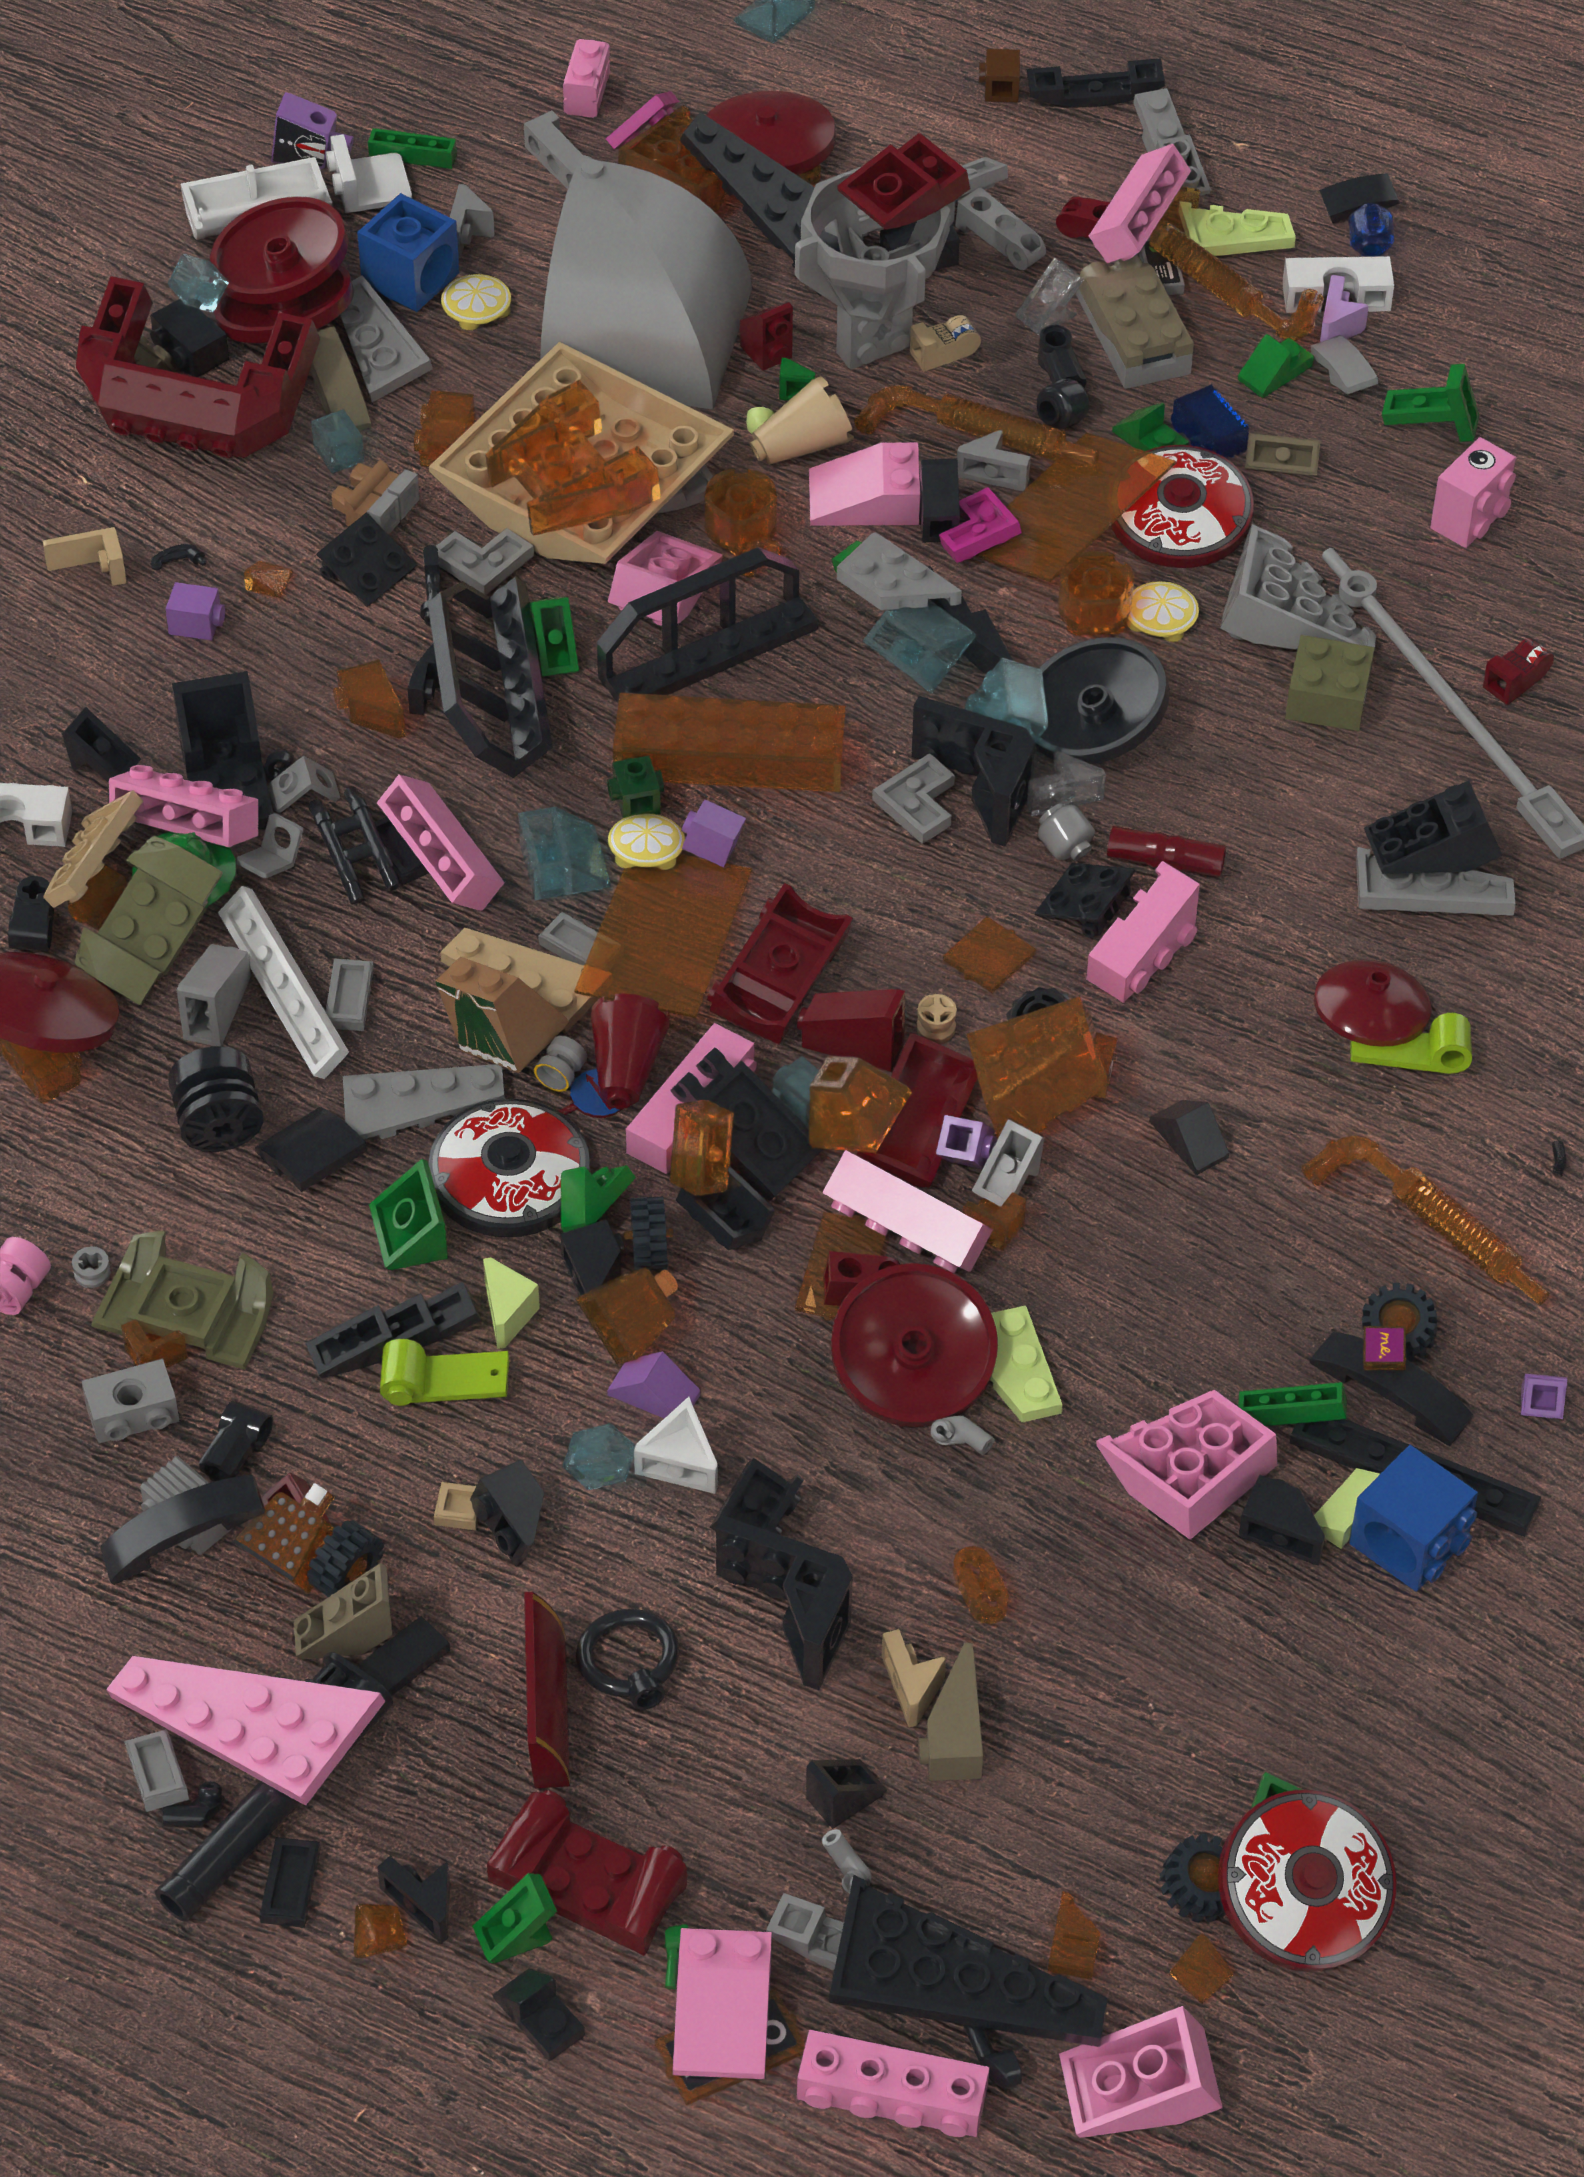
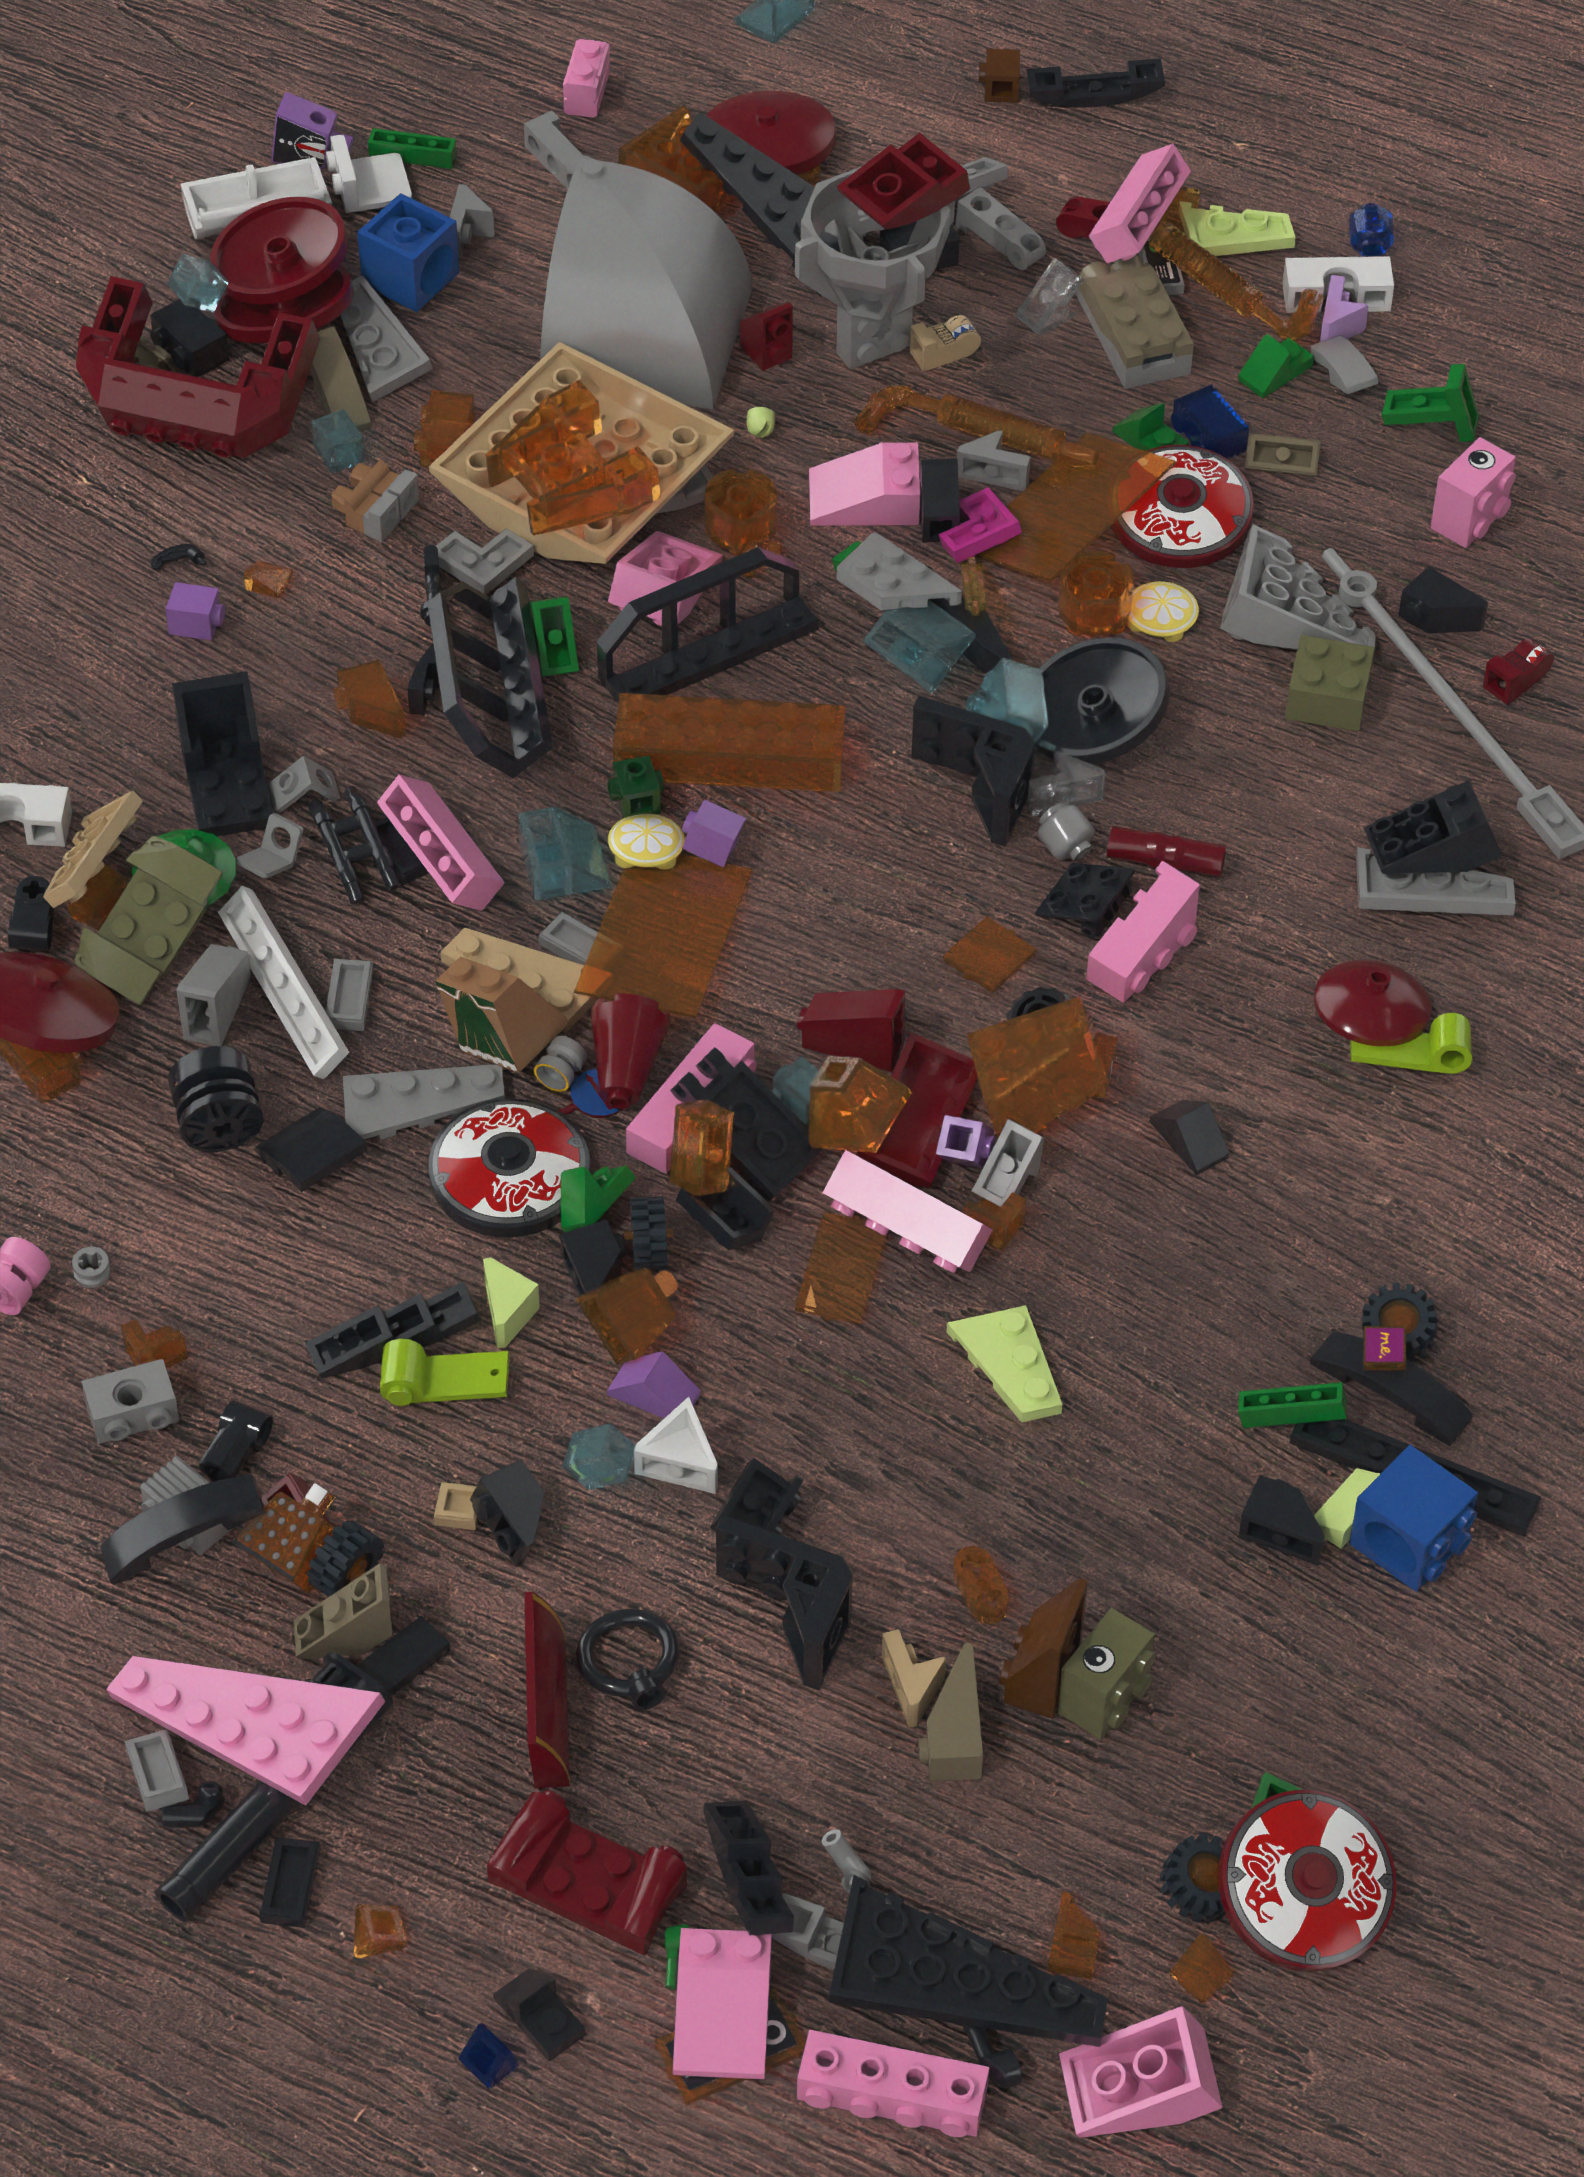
(87, 548): tan bracket -> none
(94, 743): black slope -> none
(189, 806): bright pink brick -> none
(207, 1306): olive piece -> none
(275, 756): black hinge -> none
(365, 560): black hinge -> none
(410, 1220): green slope -> none
(423, 1901): black slope -> none
(476, 300): dish -> none
(487, 2057): none -> clear blue slope
(516, 1921): green slope -> none
(649, 114): dark pink plate -> none
(747, 1868): none -> black slope
(778, 965): dark red piece -> none
(792, 378): green slope -> none
(803, 425): tan cone -> none
(841, 1788): black slope -> none
(846, 1270): dark red leg -> none
(911, 794): light grey plate -> none
(914, 1344): dark red dish -> none
(943, 1012): tan wheel -> none
(961, 1431): light grey arm -> none
(973, 586): none -> clear yellow axle
(1043, 1649): none -> reddish brown slope
(1057, 355): black piece -> none
(1062, 404): black head -> none
(1107, 1674): none -> olive brick
(1164, 128): light grey slope -> none
(1192, 1460): bright pink wedge -> none
(1349, 195): black slope -> none
(1433, 1206): clear orange piece -> none
(1441, 605): none -> black slope
(1543, 1396): medium lavender slope -> none
(1559, 1162): black leg -> none

